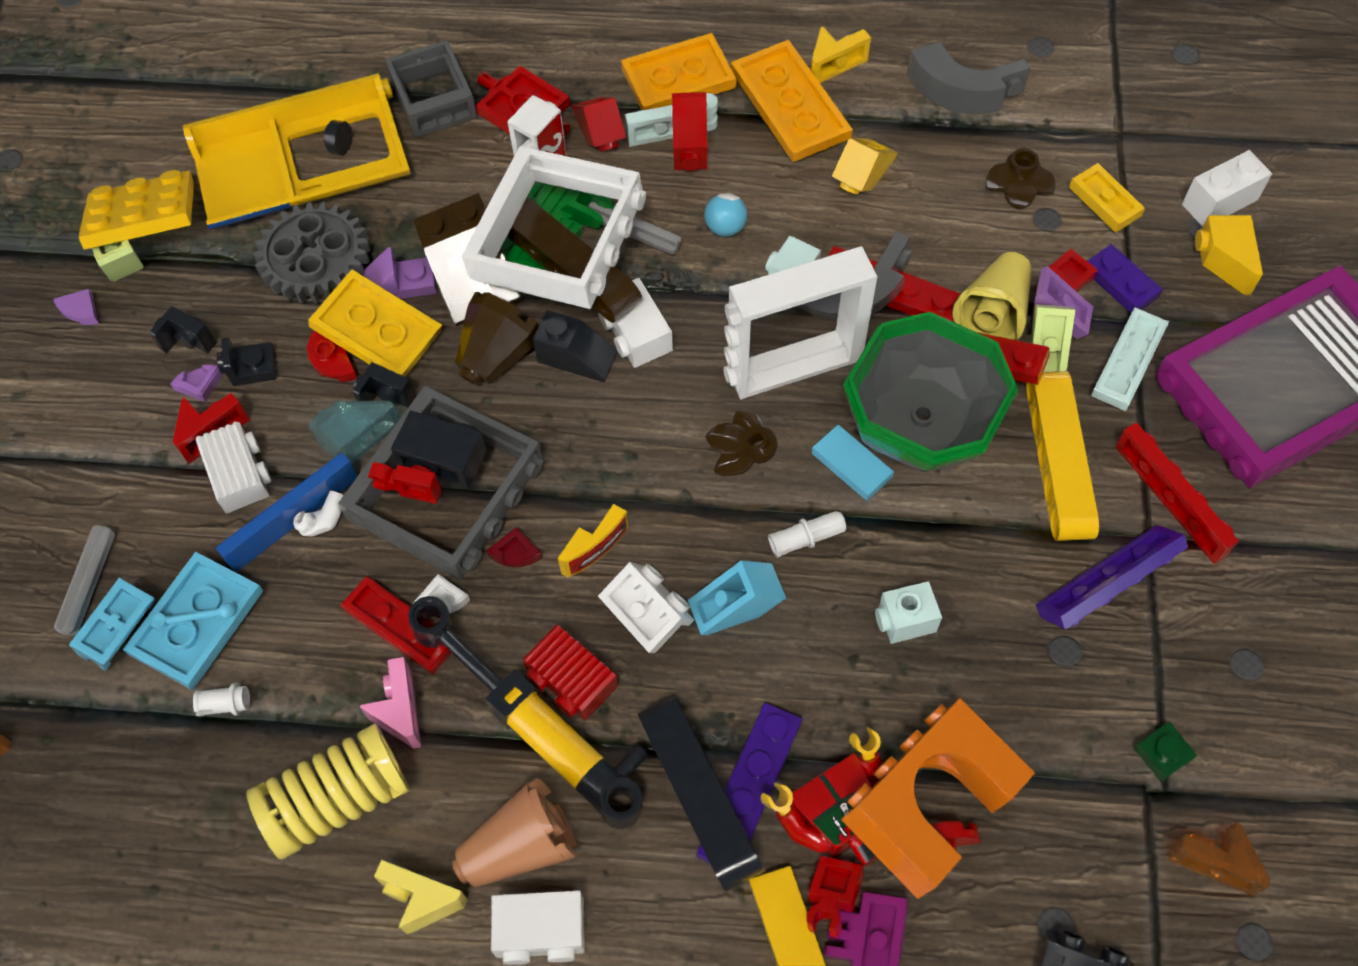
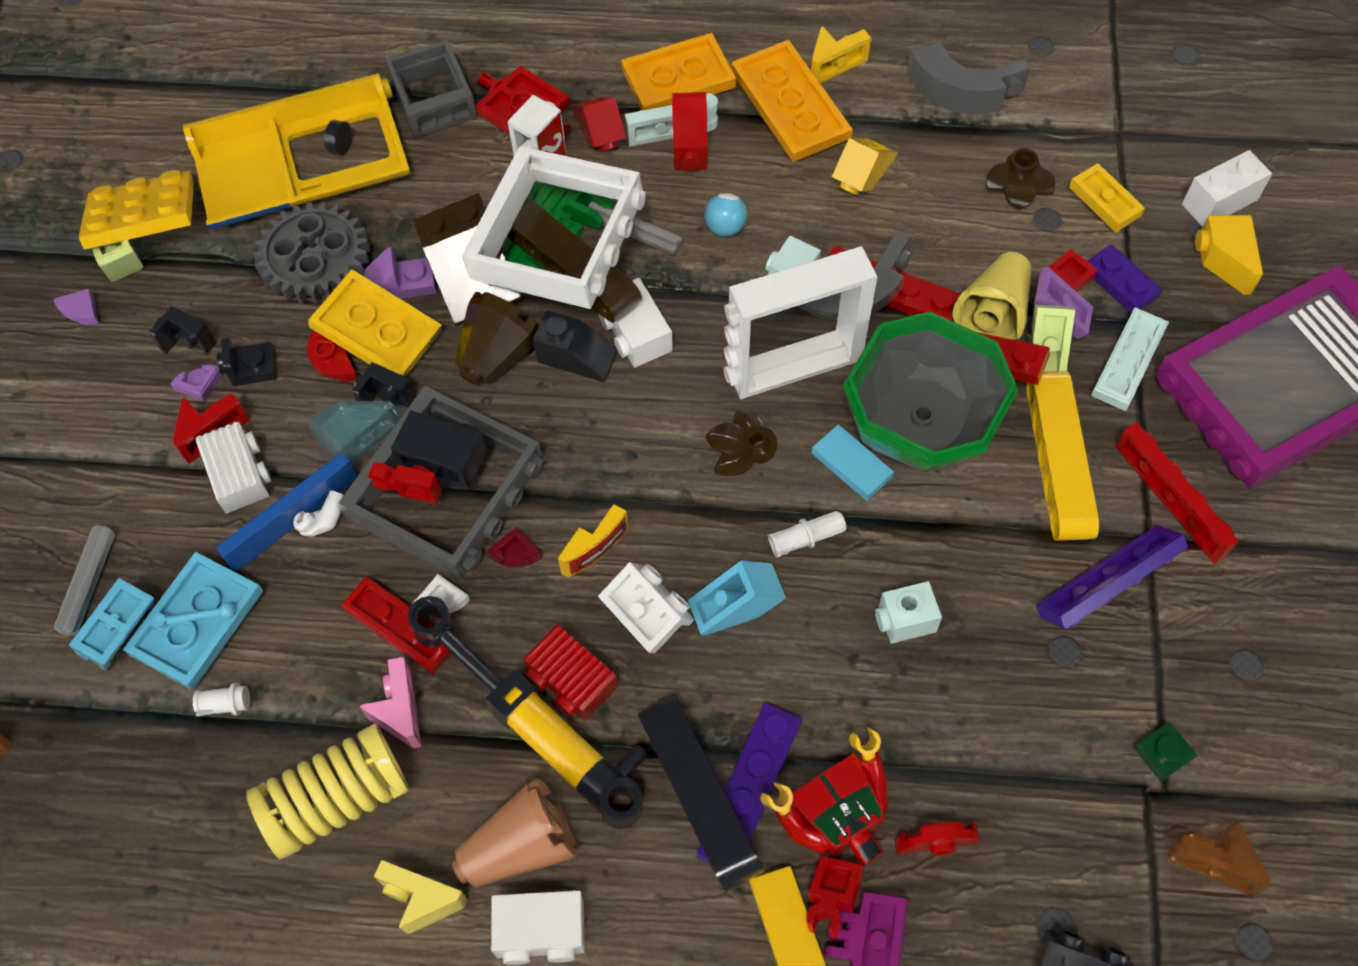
(888, 813): orange arch -> none

